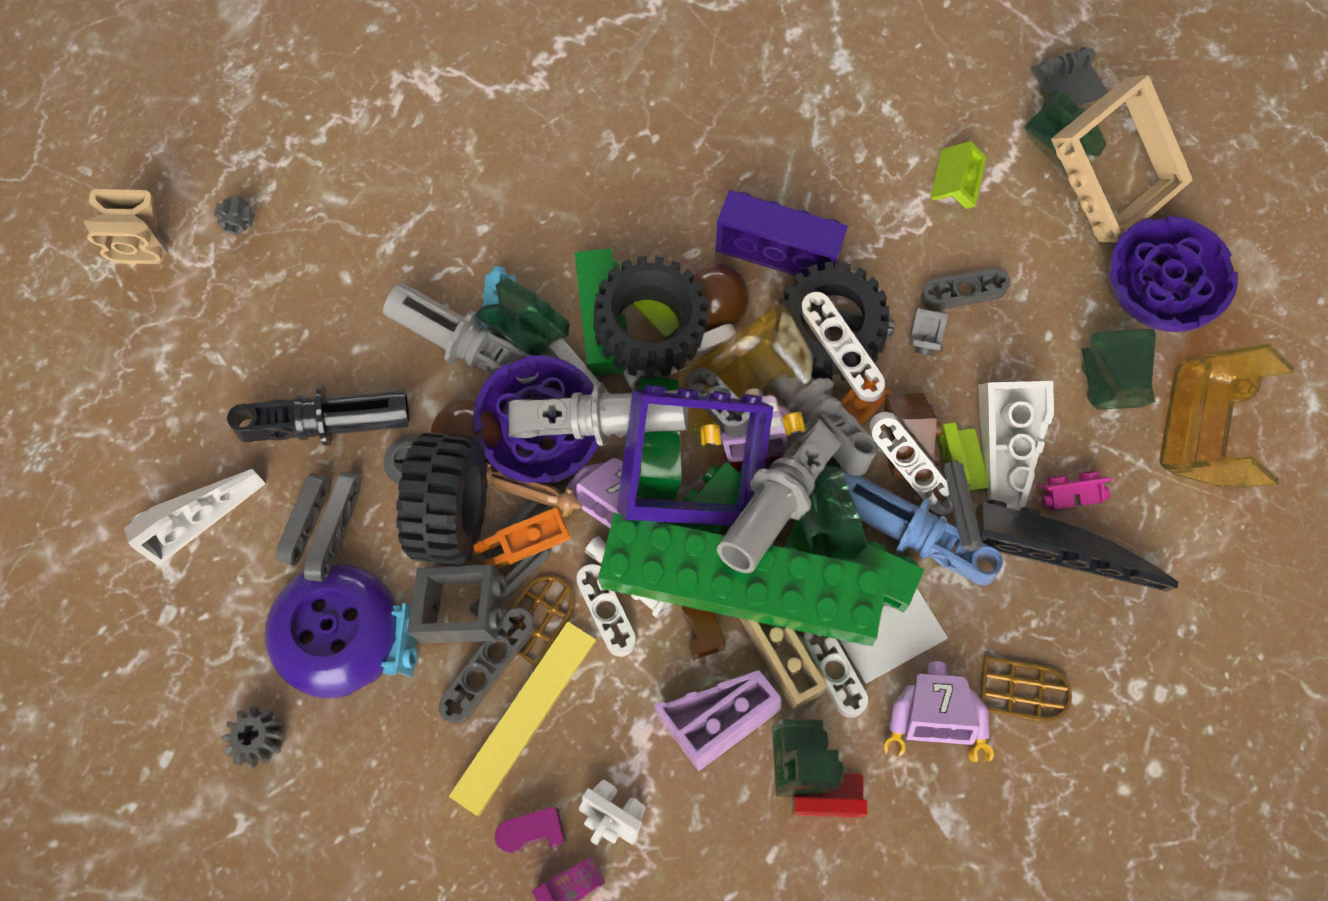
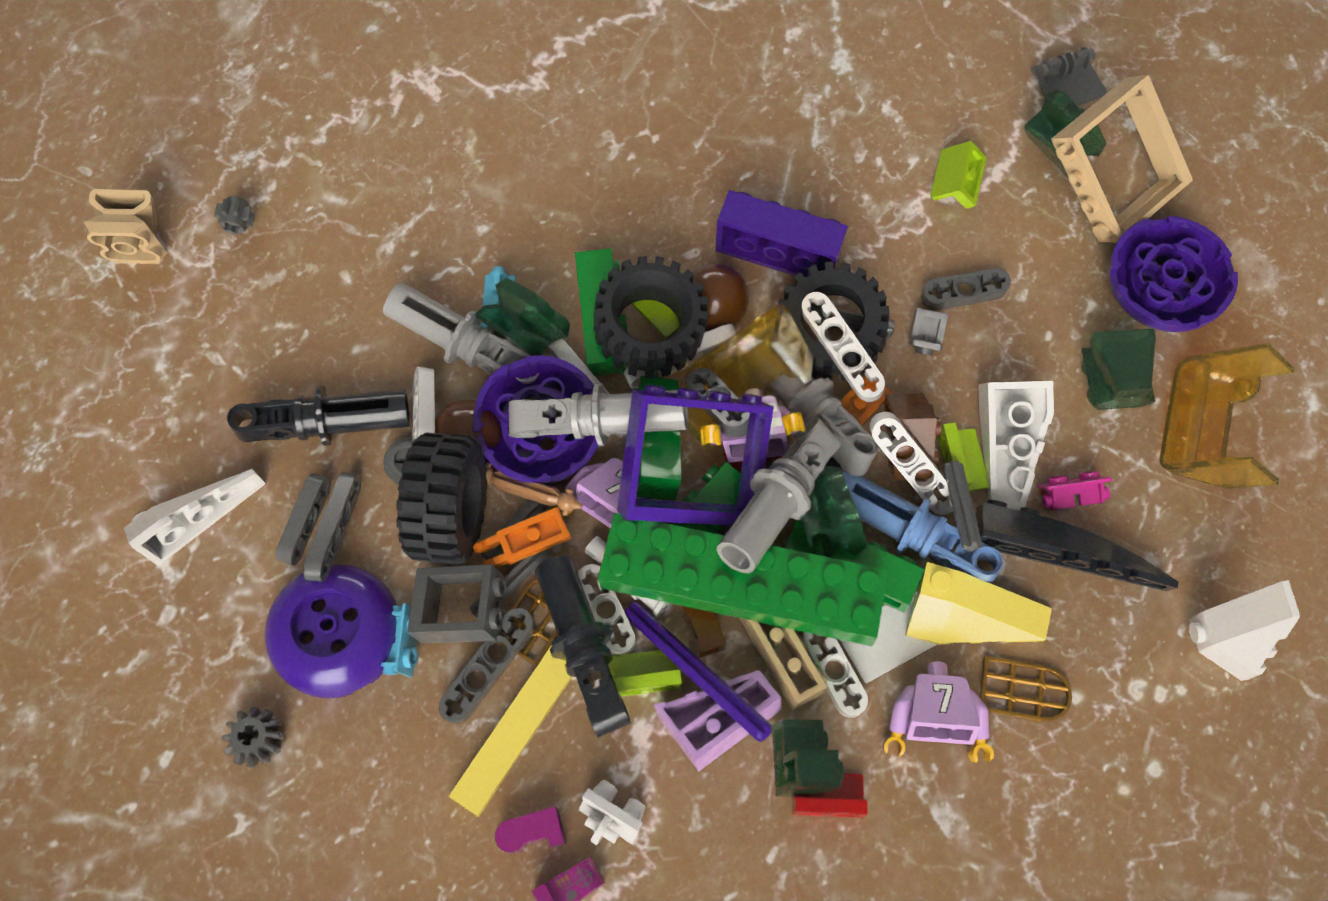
(423, 402): none -> white beam
(582, 643): none -> black piece
(645, 673): none -> lime panel
(699, 672): none -> dark purple axle
(966, 609): none -> light yellow wedge
(1246, 629): none -> white wedge

